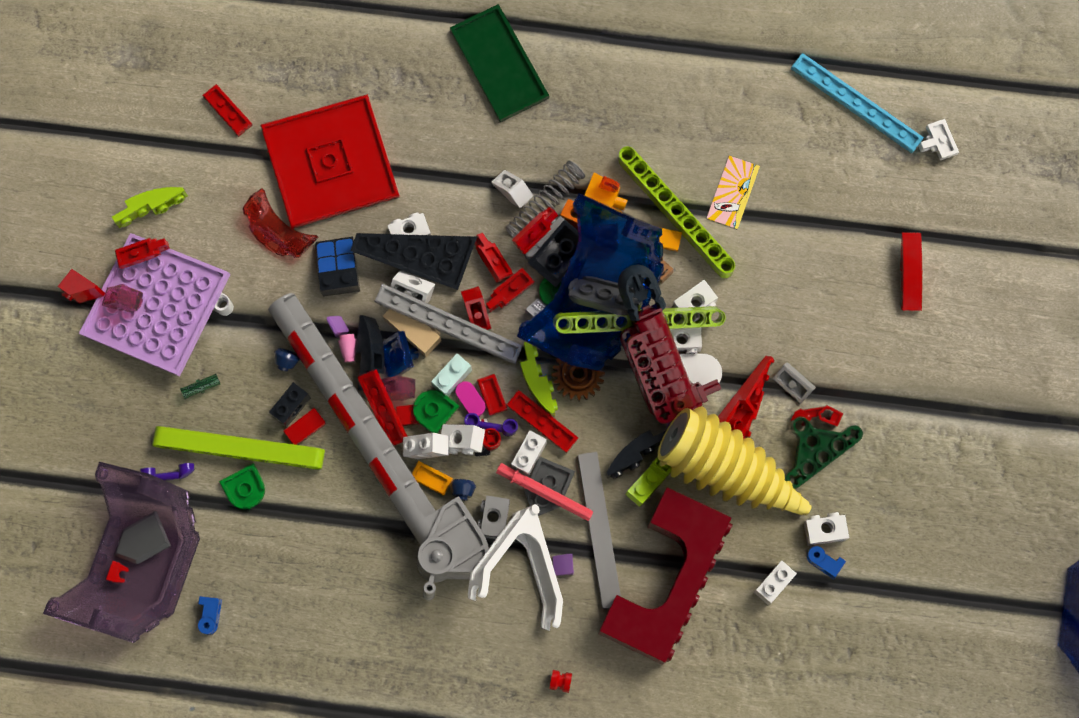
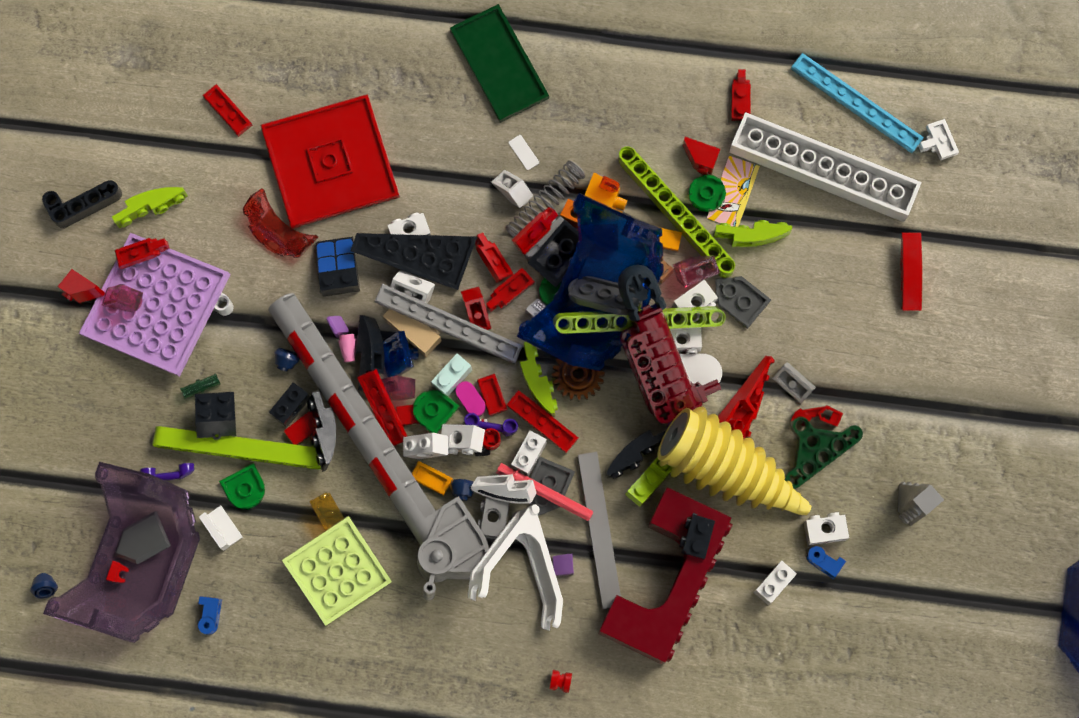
(43, 586): none -> dark blue cone
(83, 200): none -> black beam
(215, 415): none -> black brick
(221, 528): none -> white panel
(325, 430): none -> slope
(326, 510): none -> clear yellow hinge
(336, 570): none -> yellowish green plate
(505, 488): none -> white slope
(524, 152): none -> white sticker
(695, 269): none -> clear pink slope
(697, 536): none -> black bracket
(701, 155): none -> red slope
(707, 193): none -> green tile
(740, 96): none -> red hinge
(740, 299): none -> dark grey tile
(760, 234): none -> lime slope
(825, 167): none -> white brick
(916, 501): none -> light grey wedge

